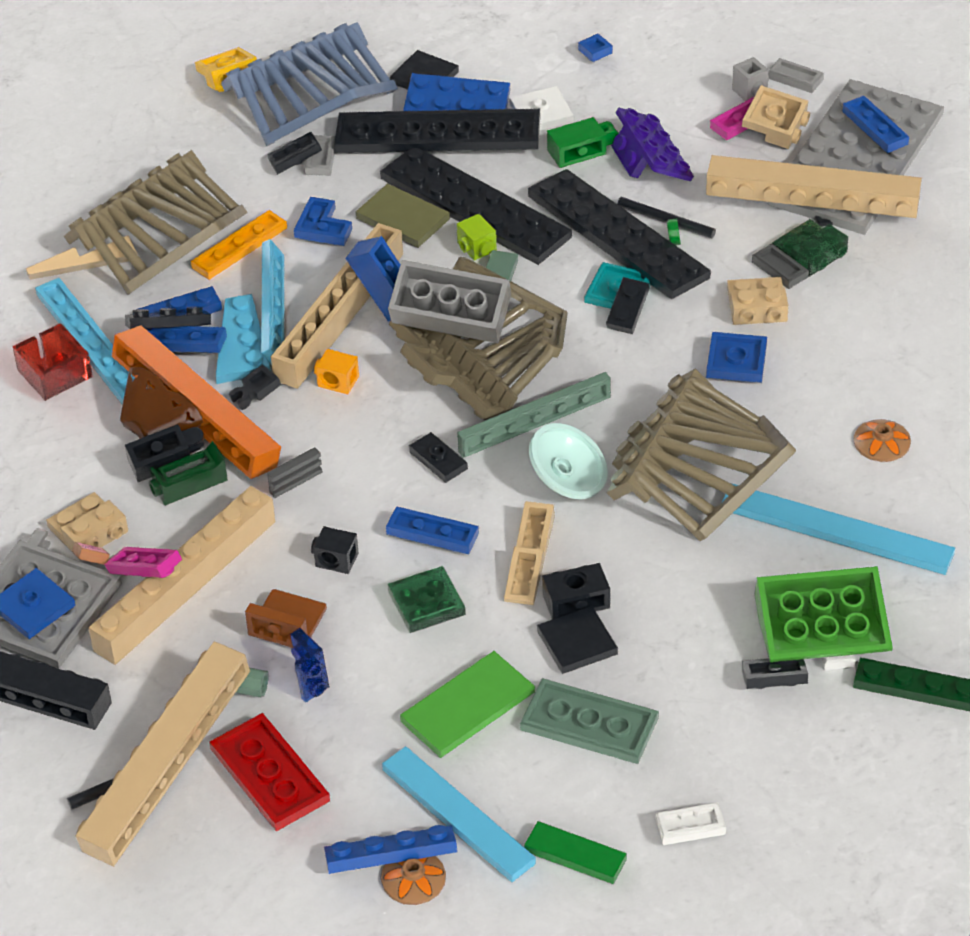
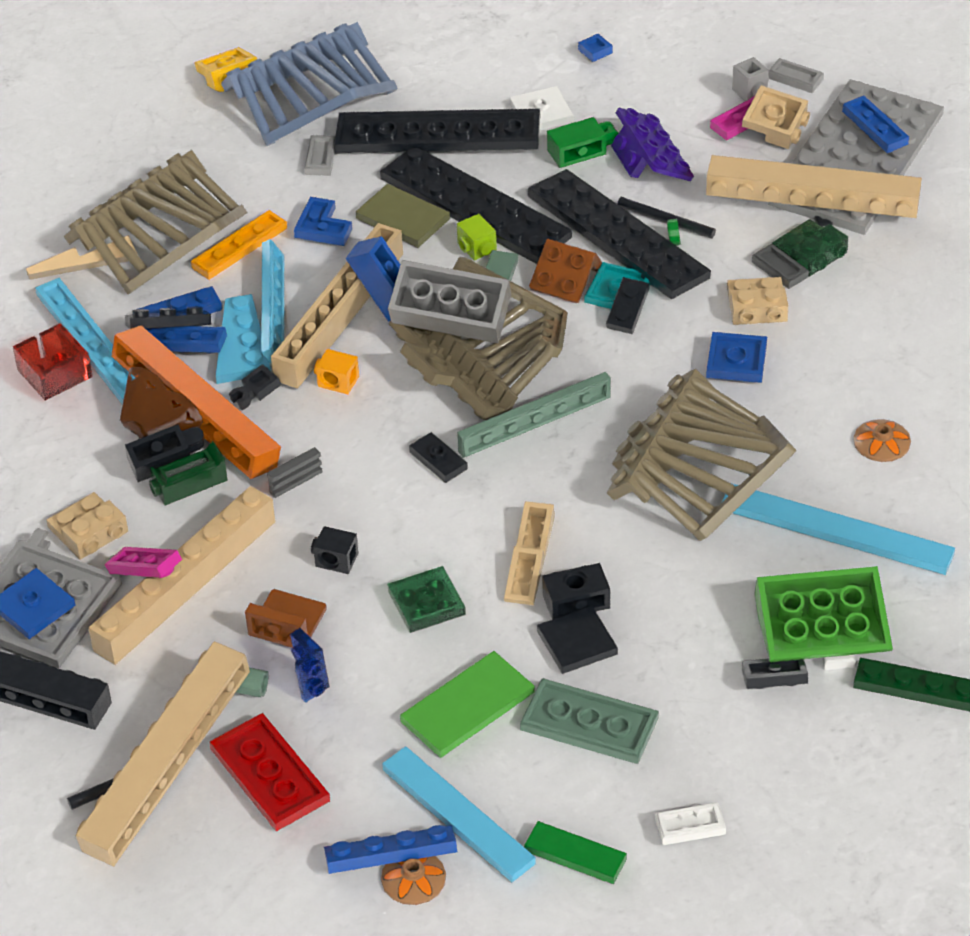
(90, 553): nougat tile -> none
(294, 152): black plate -> none
(423, 64): black tile -> none
(432, 530): blue plate -> none
(455, 93): blue plate -> none
(563, 270): none -> dark orange bracket
(568, 461): light aqua dish -> none

